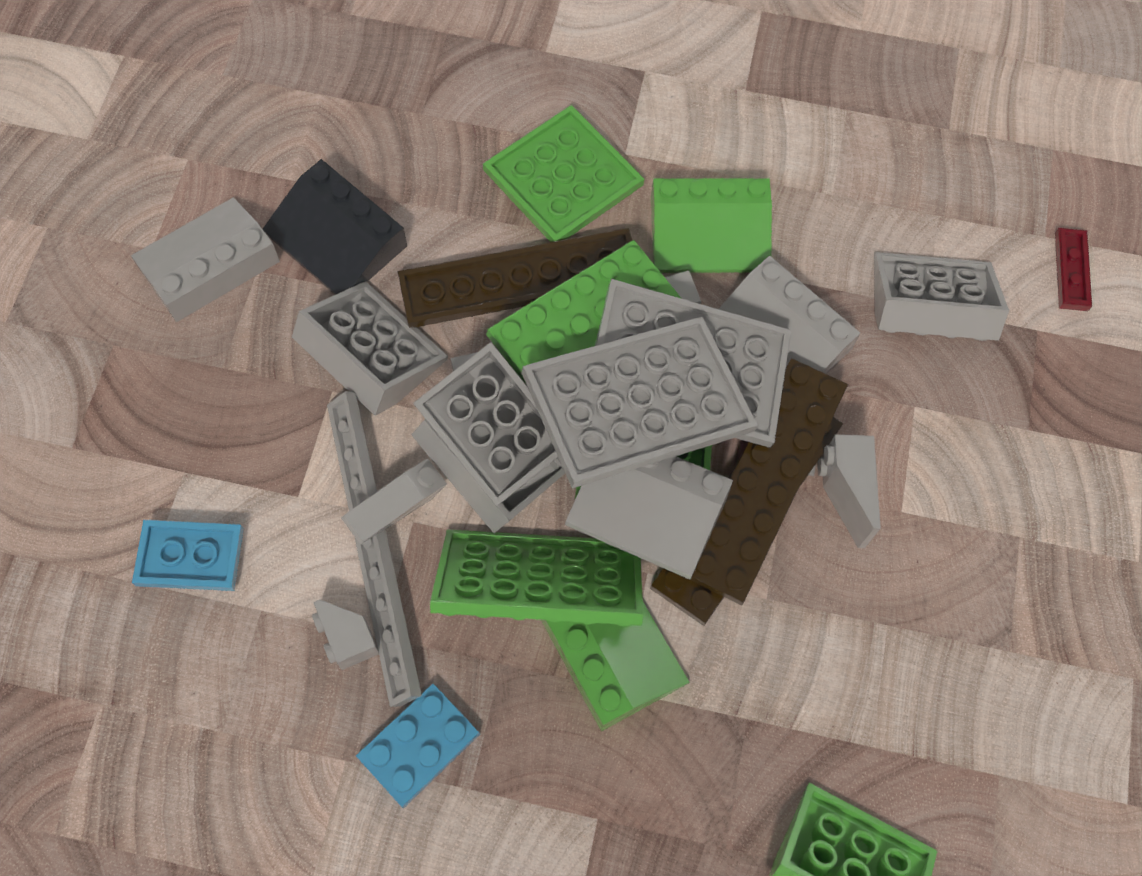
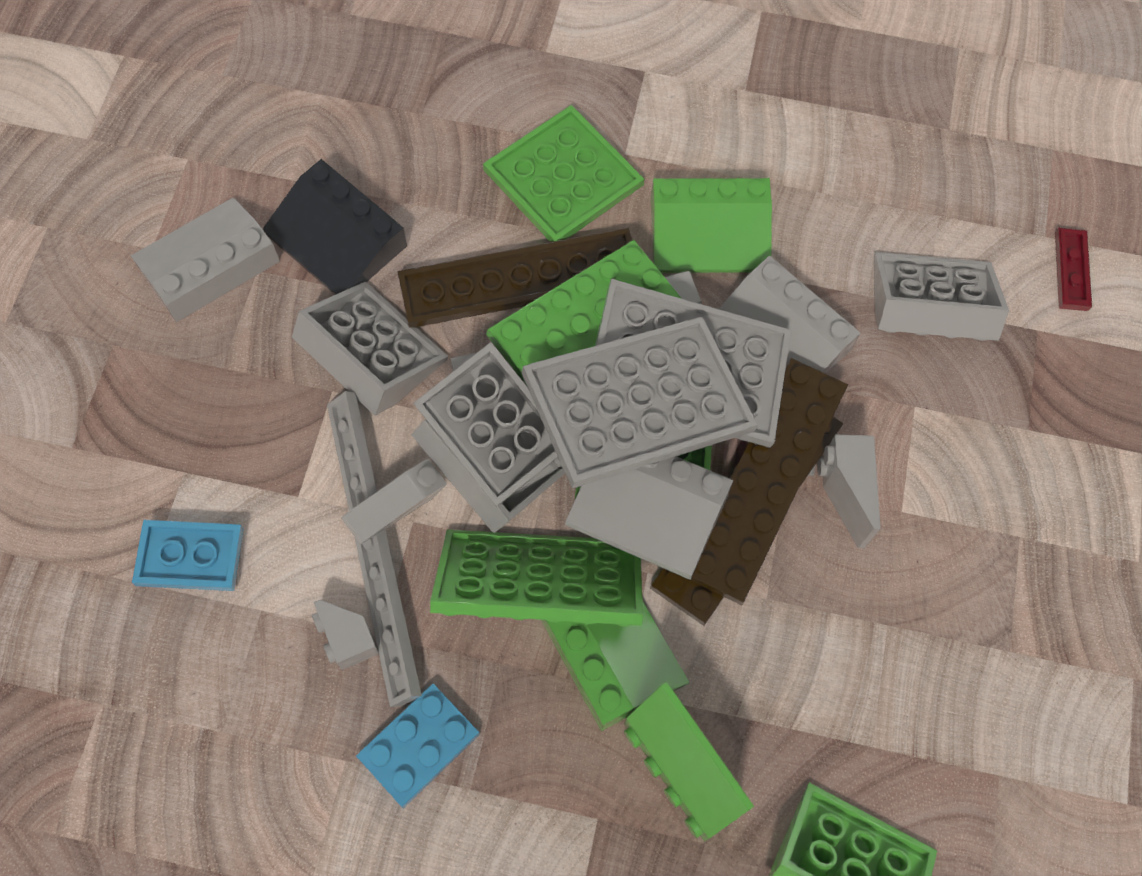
(686, 764): none -> bright green slope

